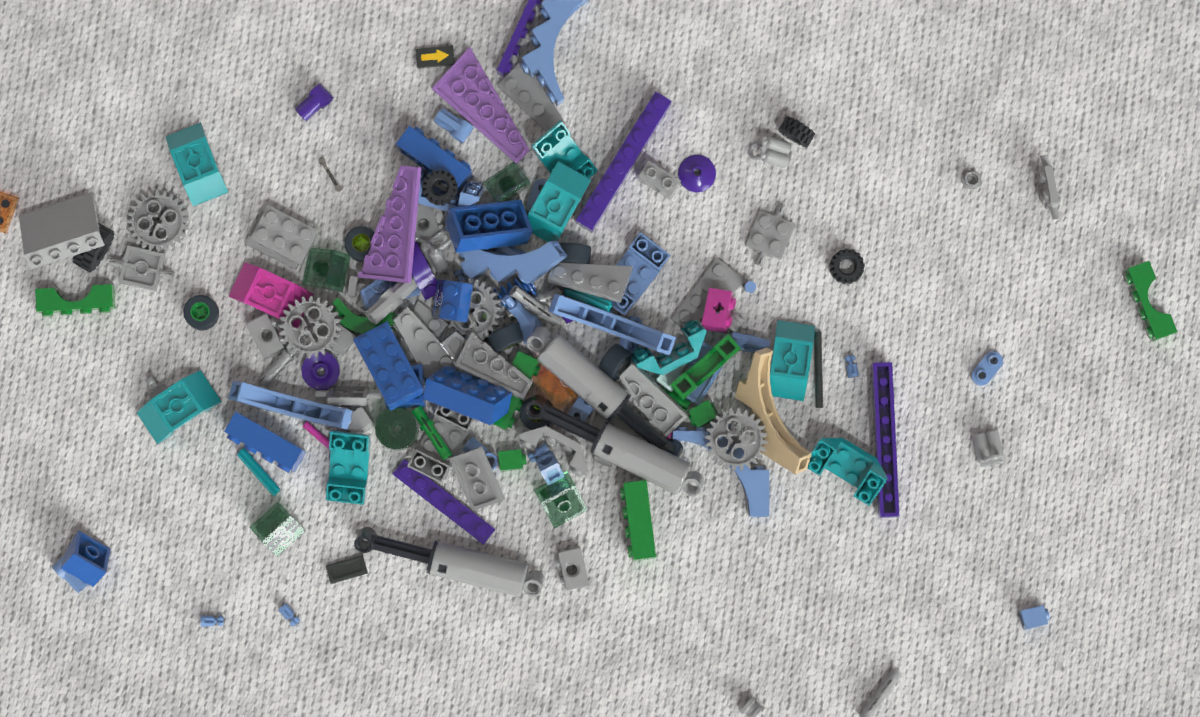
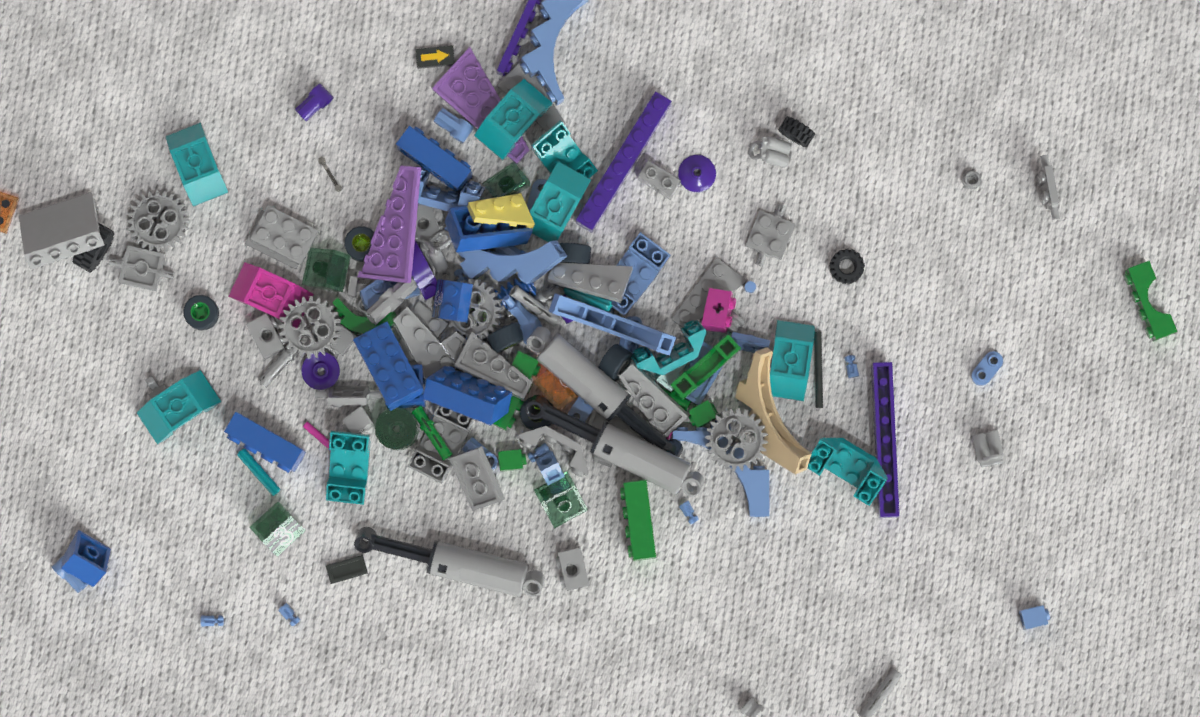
(99, 298): green arch -> none
(290, 406): medium blue arch -> none
(440, 176): black tyre -> none
(444, 502): dark purple plate -> none
(502, 209): none -> light yellow wing
(512, 118): none -> teal slope
(688, 511): none -> medium blue piece

